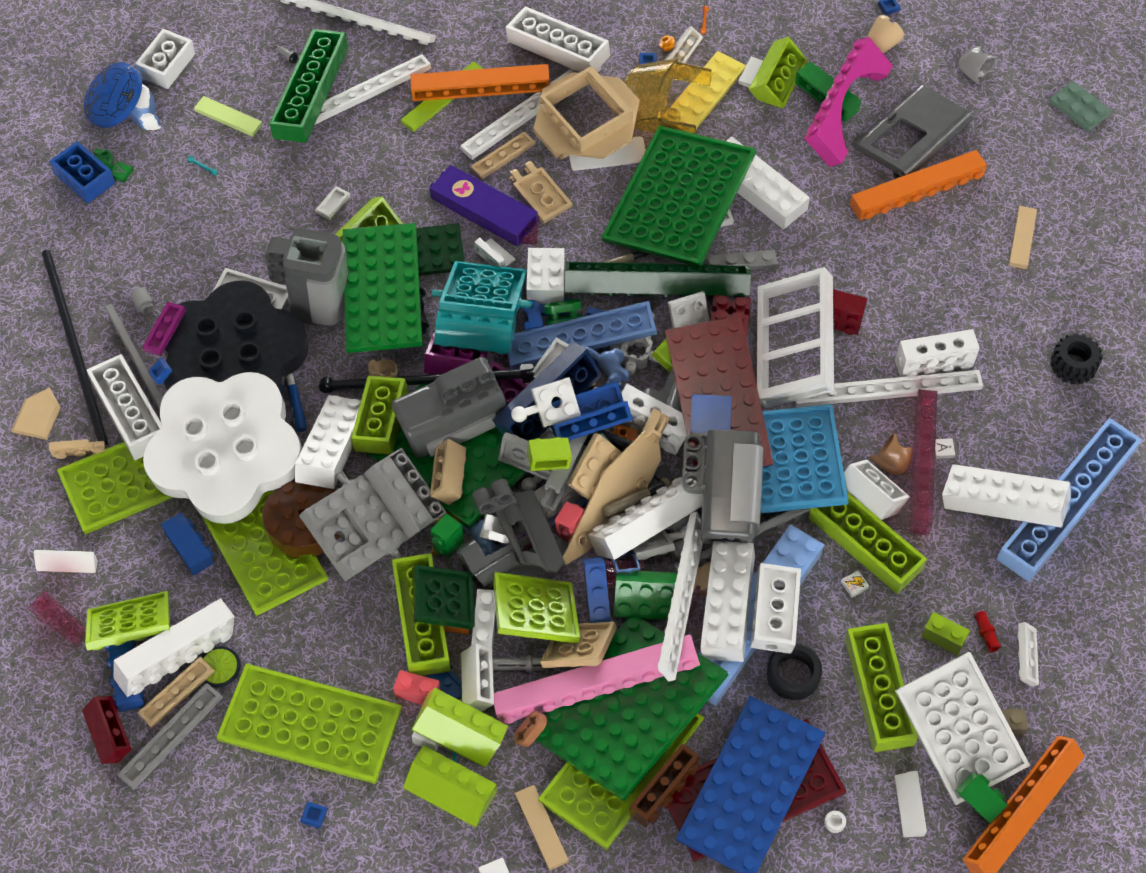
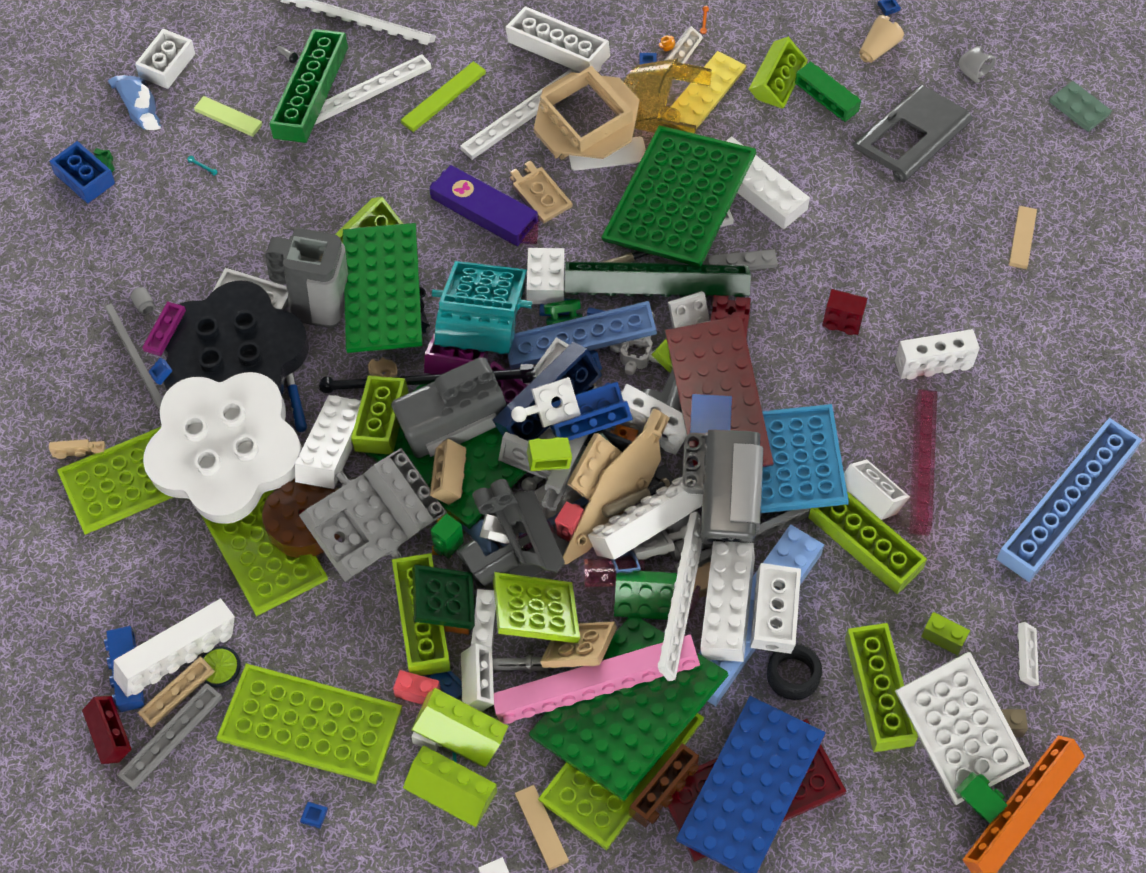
(37, 415): tan tile -> none
(57, 618): clear pink slope -> none
(65, 561): white slope -> none
(74, 347): black piece -> none
(113, 95): blue dish -> none
(121, 171): green tile -> none
(125, 403): white brick -> none
(127, 620): lime plate -> none
(188, 543): blue brick -> none
(332, 203): white tile -> none
(439, 248): dark green plate -> none
(479, 82): orange brick -> none
(493, 253): white panel -> none
(502, 155): tan tile -> none
(530, 729): nougat beam -> none
(532, 316): blue leg -> none
(596, 590): blue brick -> none
(610, 364): medium blue animal -> none
(750, 71): white tile -> none
(808, 386): white window -> none
(826, 130): dark pink arch -> none
(835, 821): white tile -> none
(855, 584): tile -> none
(893, 457): medium nougat piece -> none
(896, 388): white plate -> none
(910, 804): white slope -> none
(918, 185): orange brick -> none
(944, 448): white tile -> none
(987, 631): red pin -> none
(1007, 495): white brick -> none
(1072, 369): black tyre -> none

